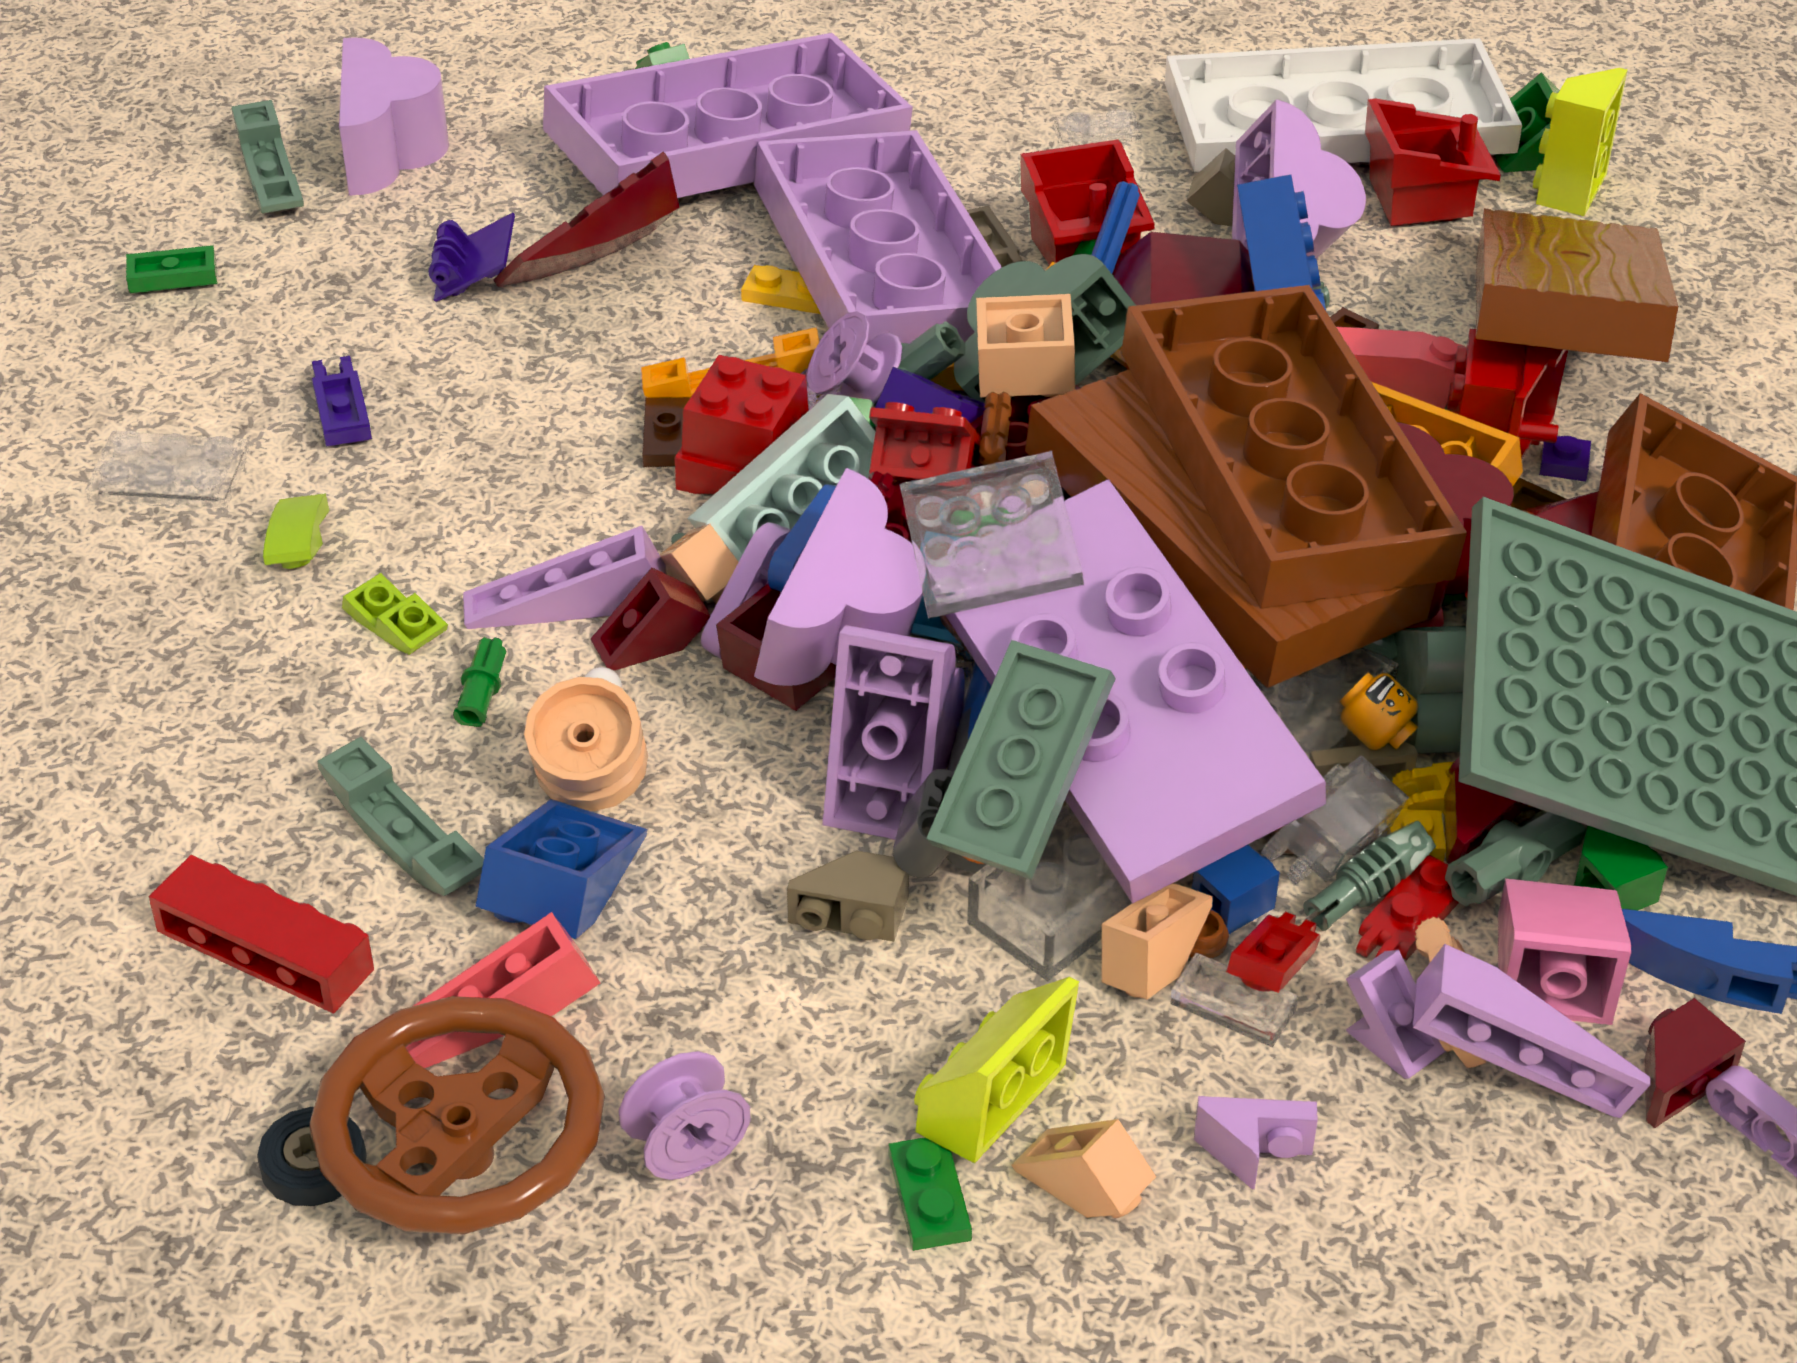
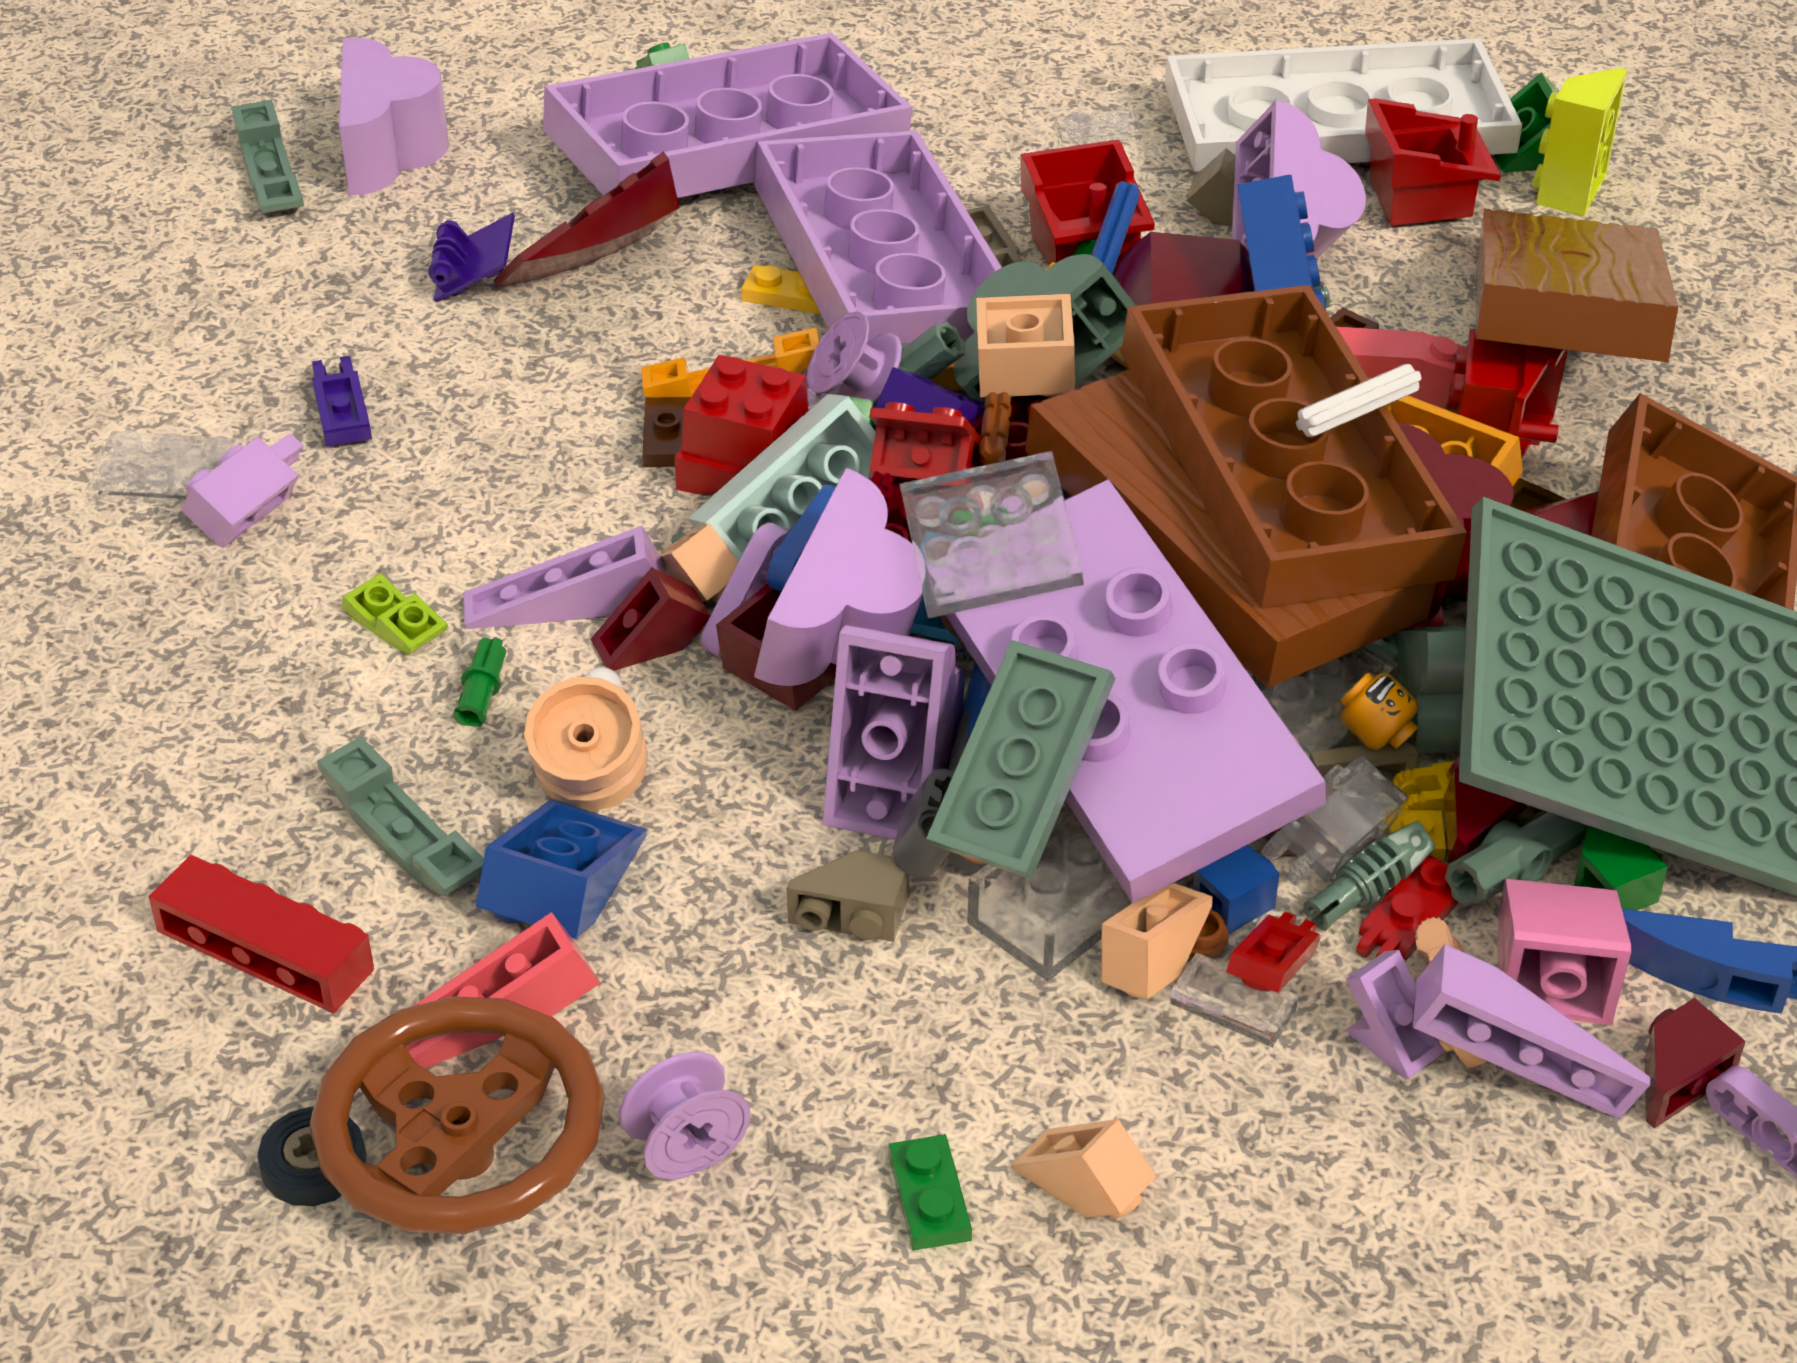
(171, 269): green plate -> none
(242, 488): none -> lavender hinge
(294, 530): lime slope -> none
(998, 1070): neon yellow slope -> none
(1244, 1127): lavender slope -> none
(1358, 400): none -> white axle
(1566, 458): dark purple plate -> none

